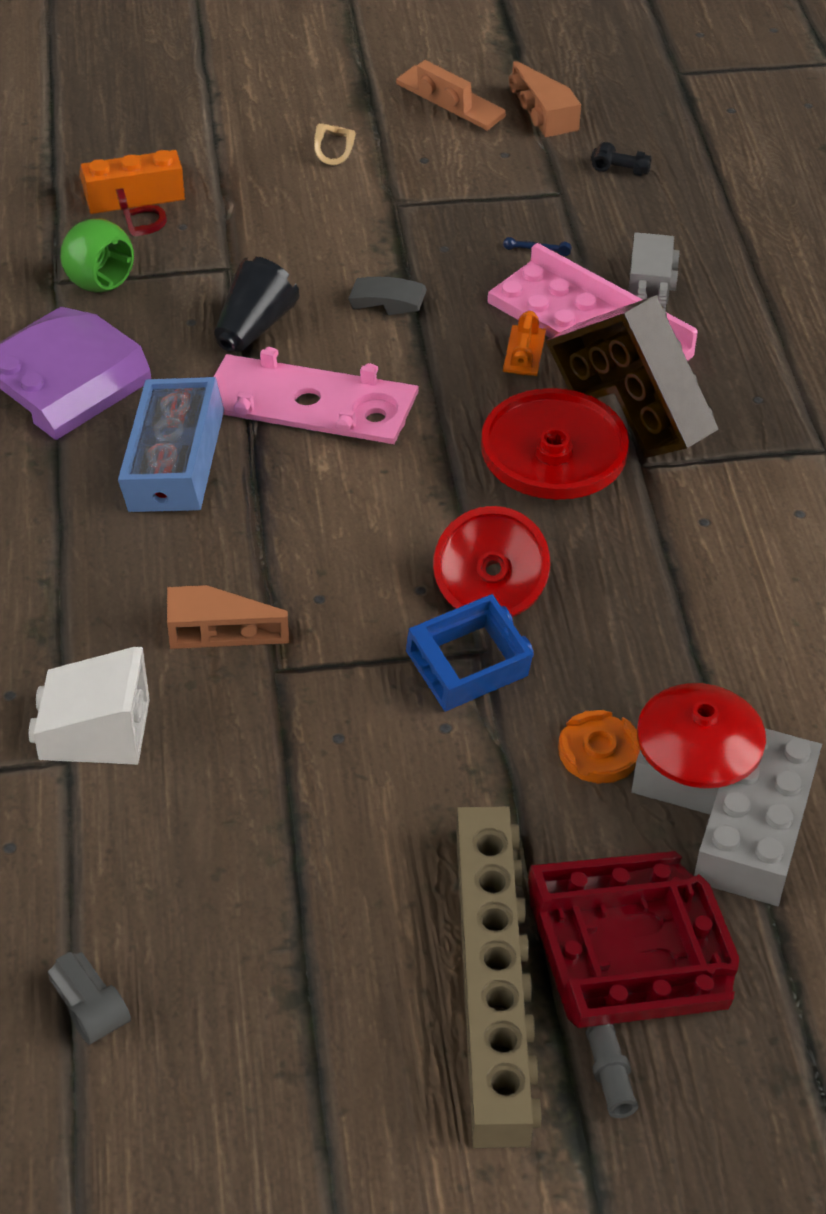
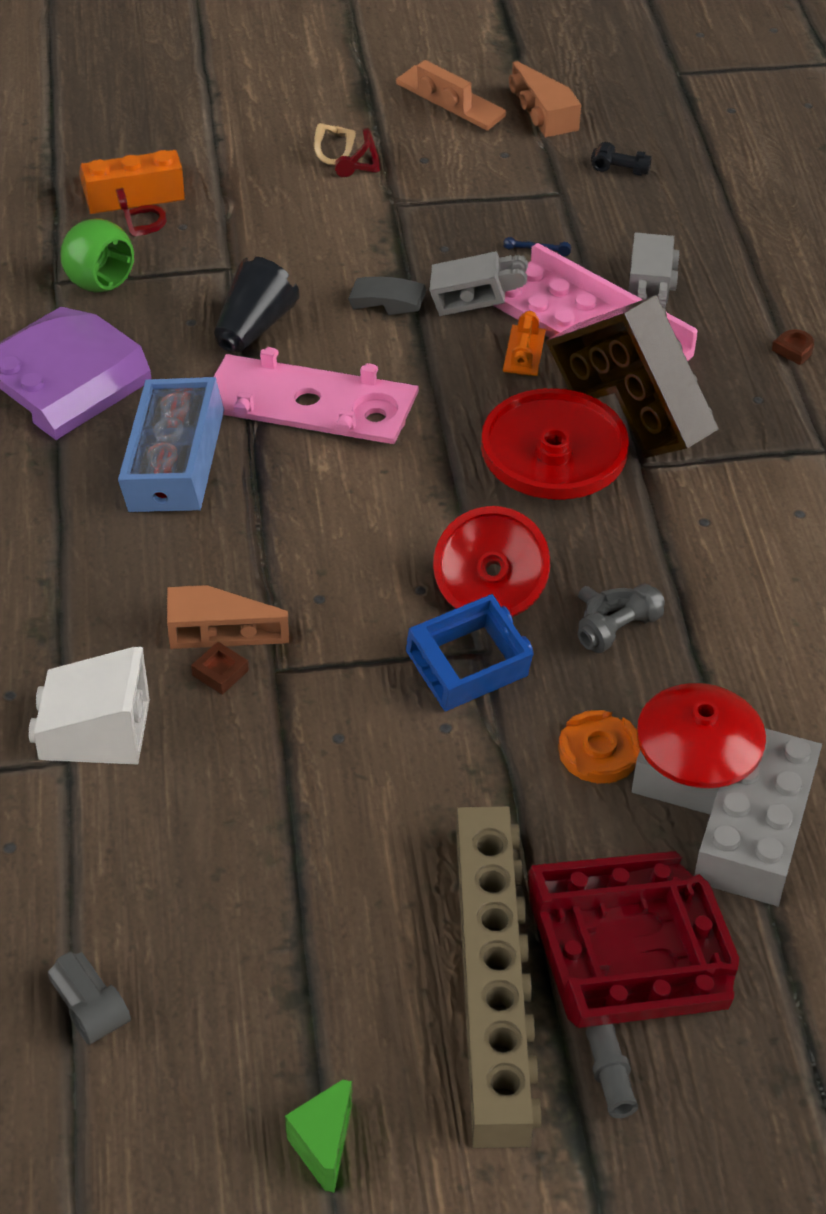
(220, 668): none -> copper tile
(319, 1132): none -> bright green slope
(346, 165): none -> dark red piece
(475, 281): none -> light grey hinge
(637, 604): none -> dark grey piece
(794, 345): none -> copper tile

